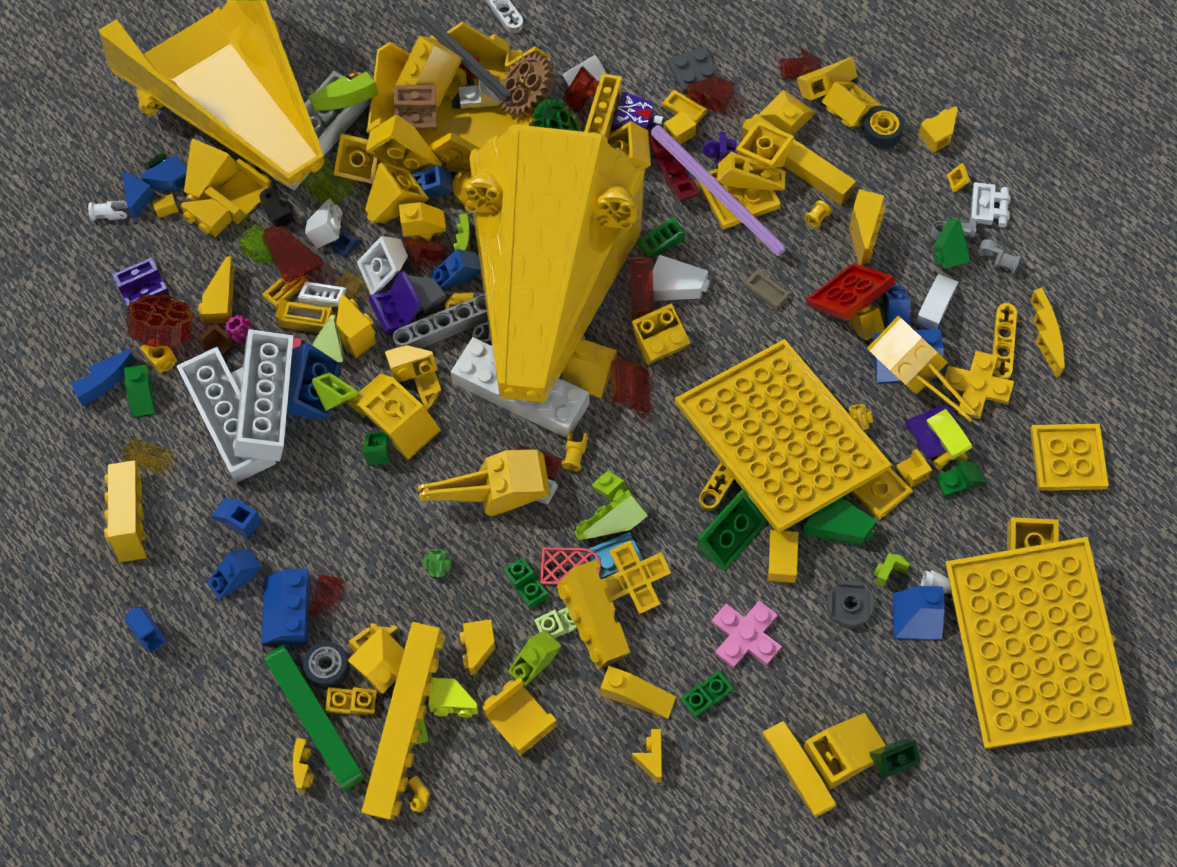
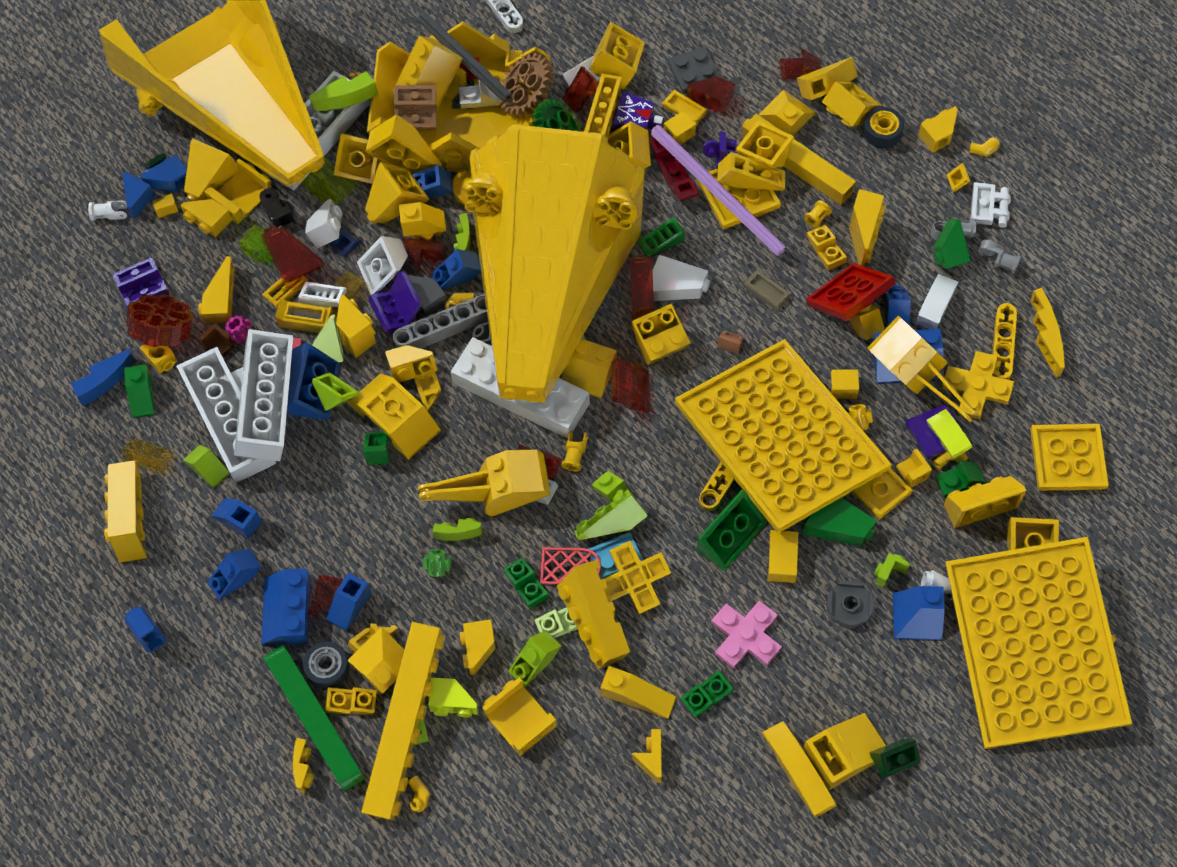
(207, 465): none -> lime slope
(348, 601): none -> blue slope
(465, 530): none -> lime slope
(617, 54): none -> yellow slope
(730, 341): none -> nougat slope
(826, 248): none -> yellow slope
(845, 384): none -> yellow panel
(984, 500): none -> yellow slope
(985, 149): none -> yellow arm

